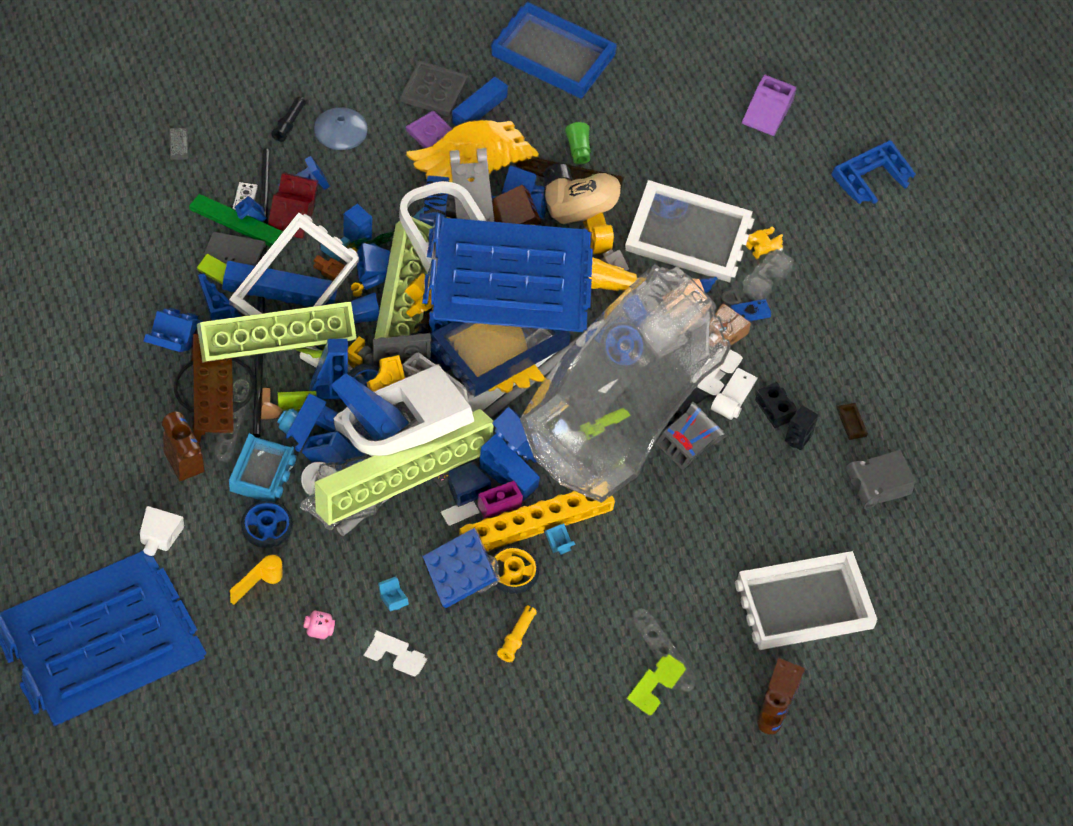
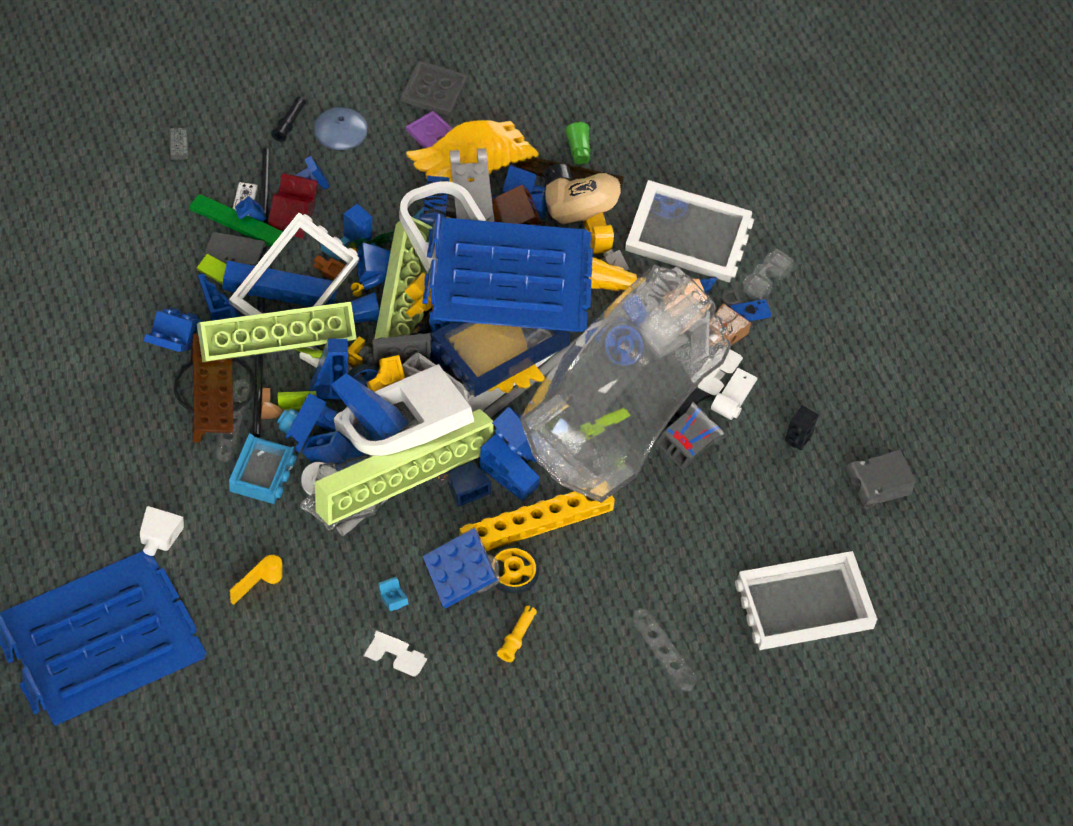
(181, 447): reddish brown piece -> none
(266, 531): blue wheel -> none
(319, 624): bright pink head -> none
(456, 514): white sticker -> none
(480, 102): blue brick -> none
(500, 500): magenta brick -> none
(553, 50): window -> none
(559, 539): dark azure bracket -> none
(668, 674): lime piece -> none
(762, 243): yellow animal -> none
(769, 105): medium lavender slope -> none
(773, 406): black brick -> none
(779, 696): reddish brown piece -> none
(852, 421): dark brown tile -> none
(886, 155): blue wedge -> none

